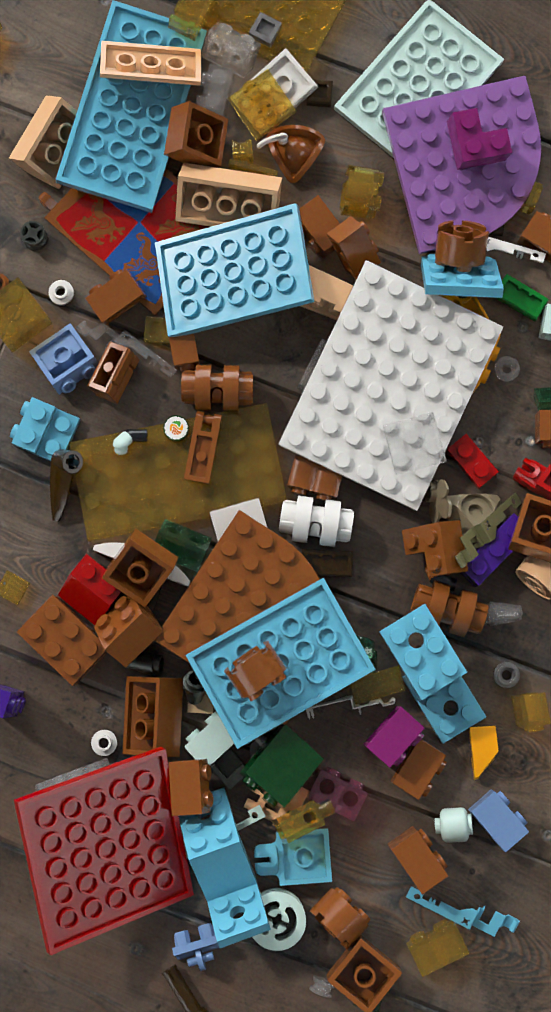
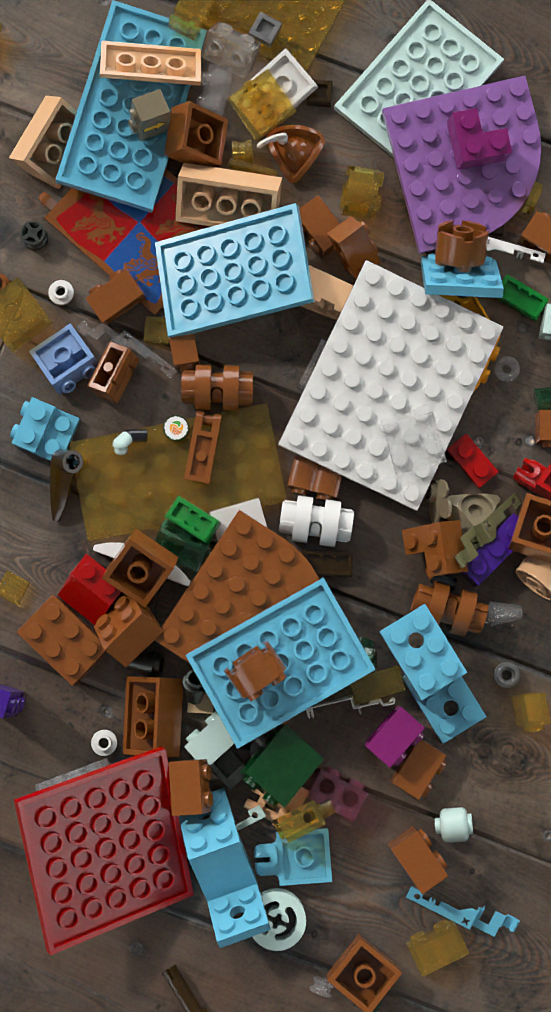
(149, 115): none -> dark tan brick
(185, 948): medium blue hips -> none
(193, 519): none -> green plate
(339, 917): dark orange brick -> none
(483, 748): light orange slope -> none
(498, 820): medium blue brick -> none

